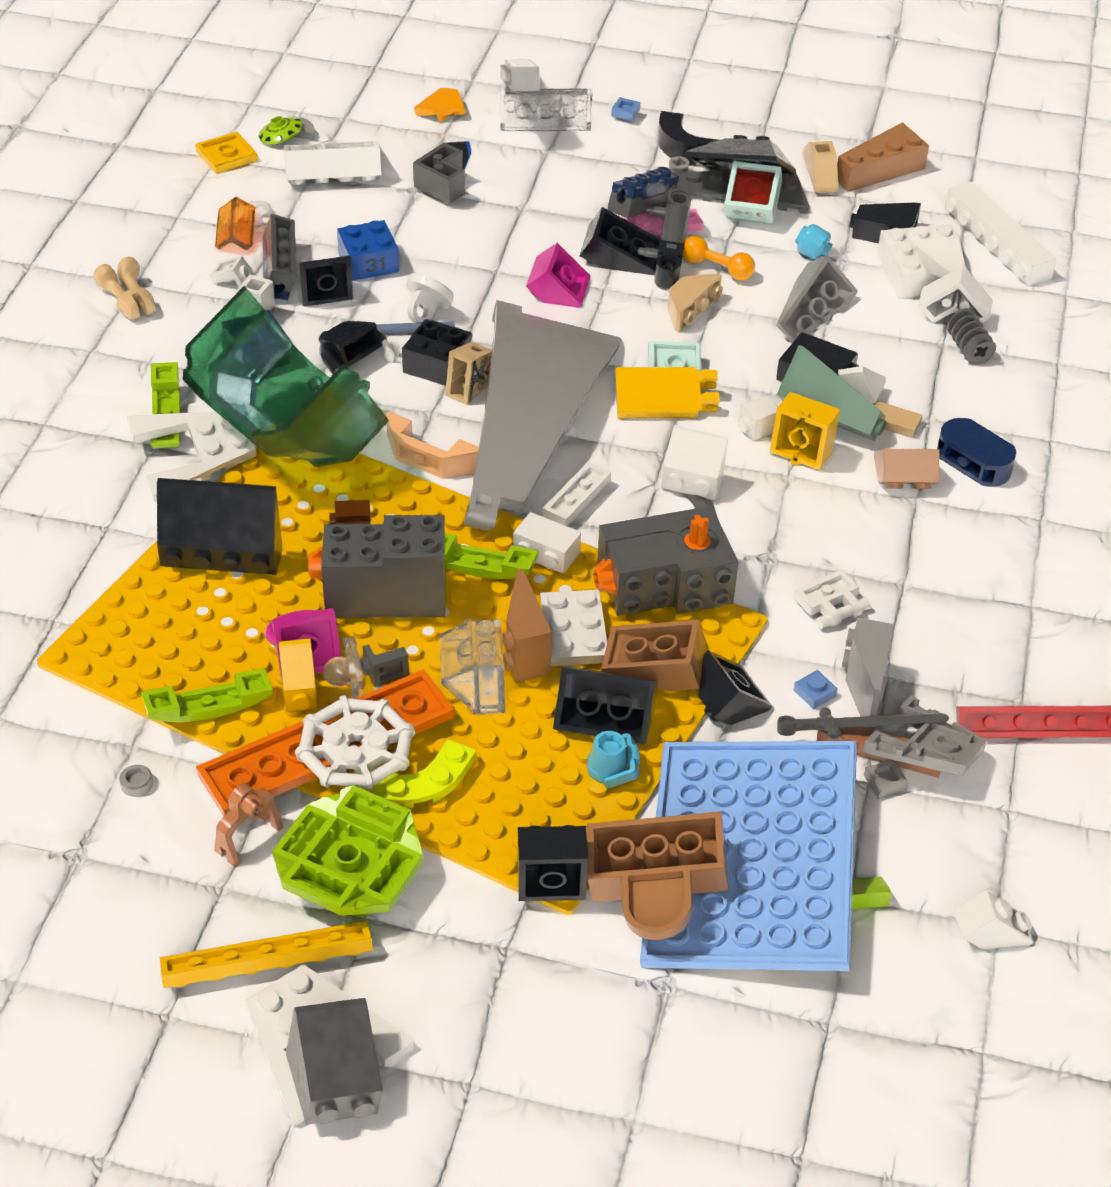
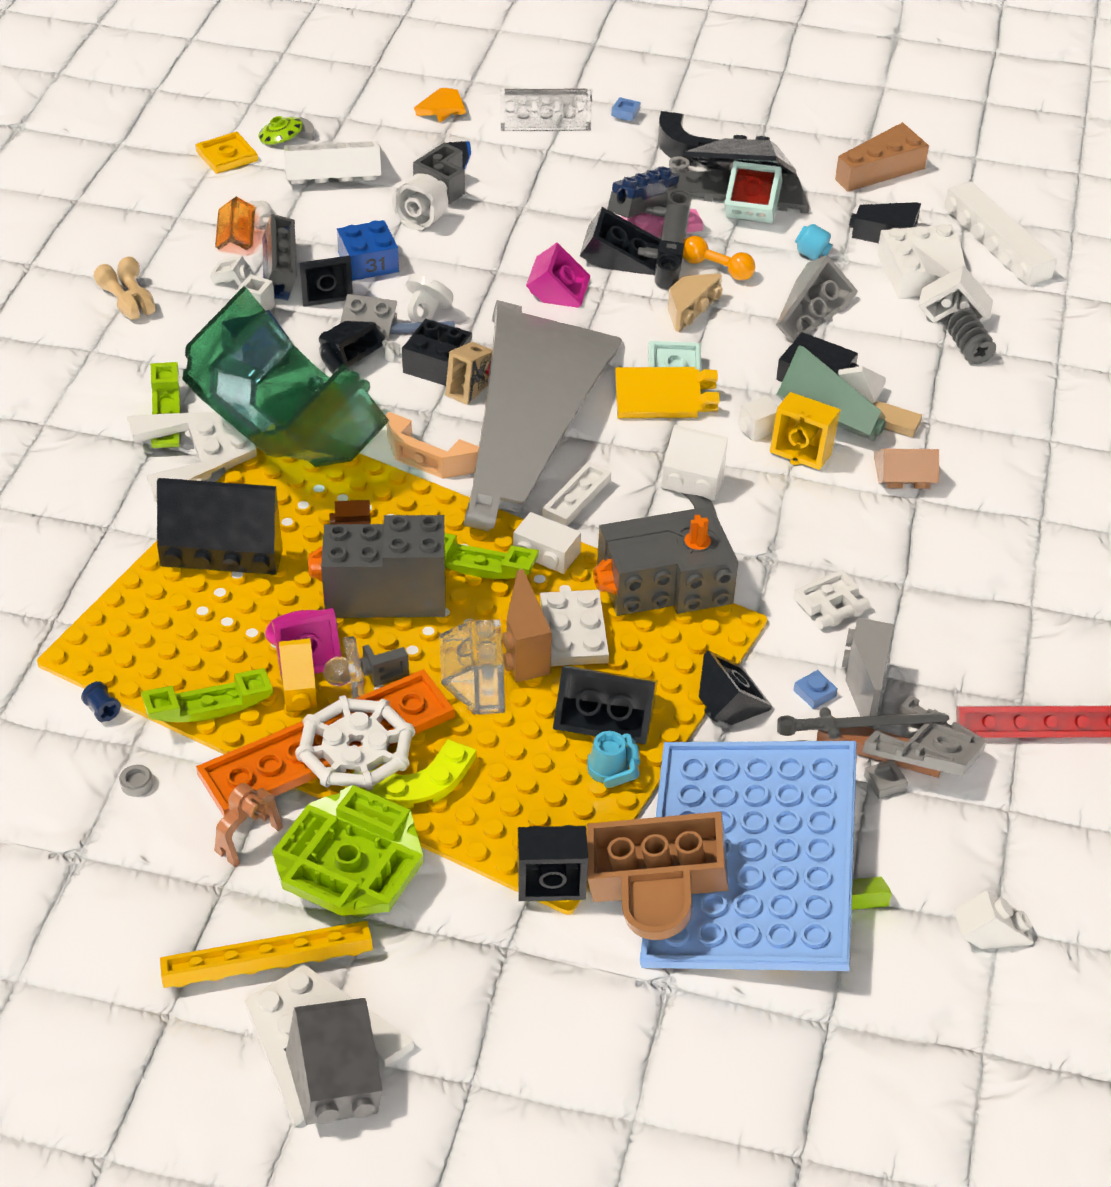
(101, 702): none -> dark blue bush
(370, 310): none -> light grey hinge
(420, 201): none -> white brick
(520, 75): light grey brick -> none
(658, 652): medium nougat slope -> none
(821, 166): tan slope -> none
(976, 452): dark blue brick -> none

